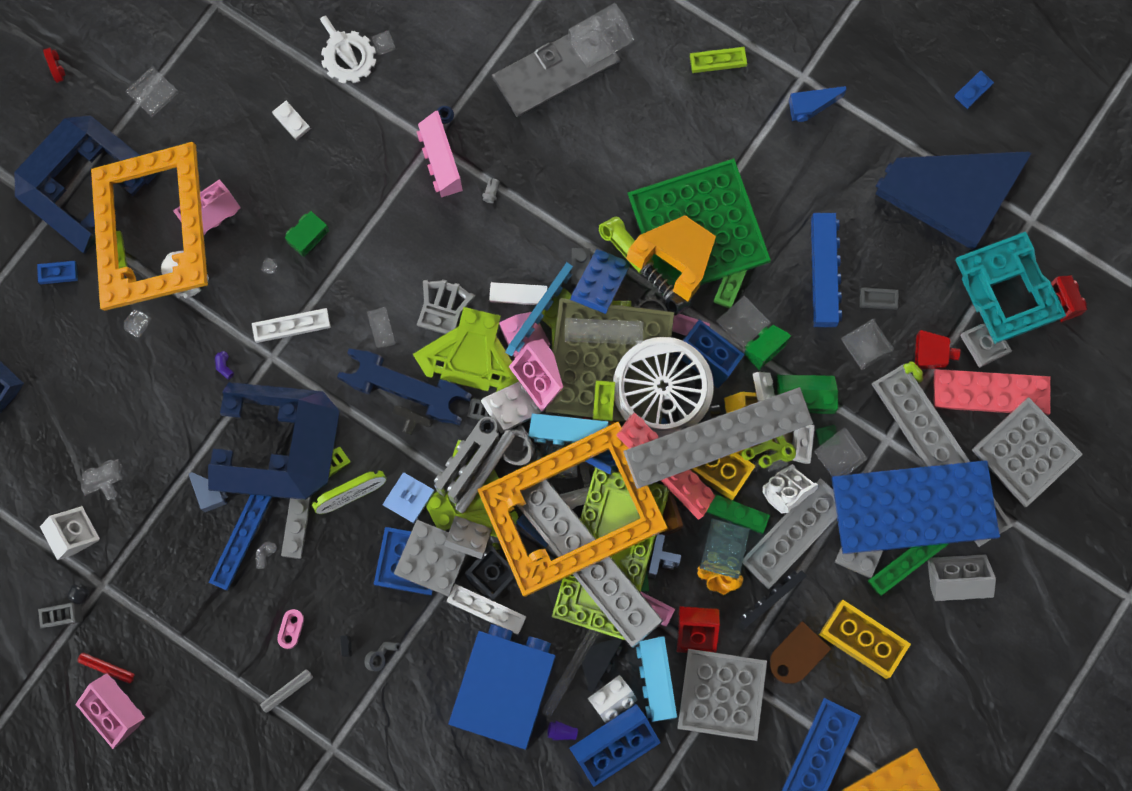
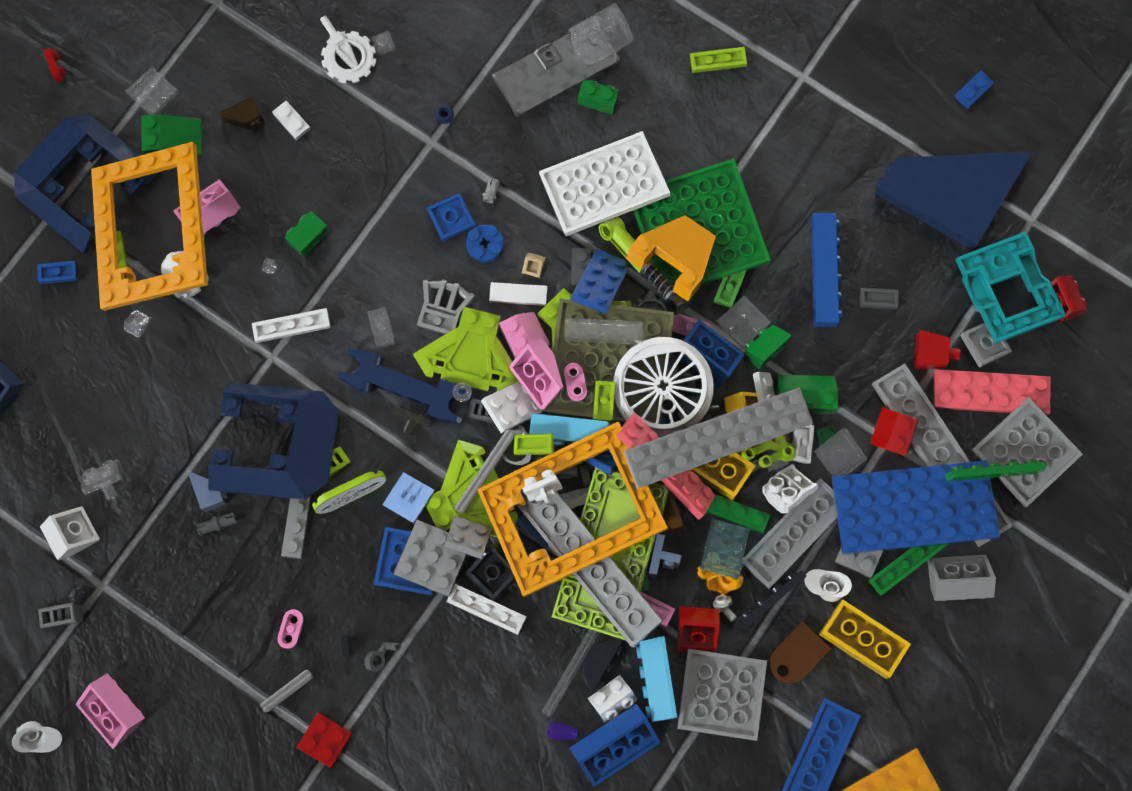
(35, 738): none -> white piece
(105, 667): red axle -> none
(170, 131): none -> green slope
(217, 523): none -> dark grey pin
(220, 362): dark purple arm -> none
(239, 541): blue plate -> none
(243, 114): none -> dark brown slope
(262, 552): clear arm -> none
(324, 740): none -> red plate
(440, 155): bright pink slope -> none
(451, 217): none -> blue tile
(462, 398): none -> clear plate
(482, 438): light grey hinge -> none
(487, 233): none -> blue plate
(503, 687): blue brick -> none
(533, 265): none -> tan slope
(533, 444): none -> lime tile
(536, 315): dark azure plate -> none
(542, 489): none -> white hips
(576, 381): none -> bright pink plate
(598, 96): none -> green brick
(604, 183): none -> white plate
(722, 603): none -> white plate
(810, 103): blue slope -> none
(828, 584): none -> white piece
(867, 344): clear slope -> none
(894, 431): none -> red slope
(917, 372): lime arm -> none
(995, 470): none -> green plate

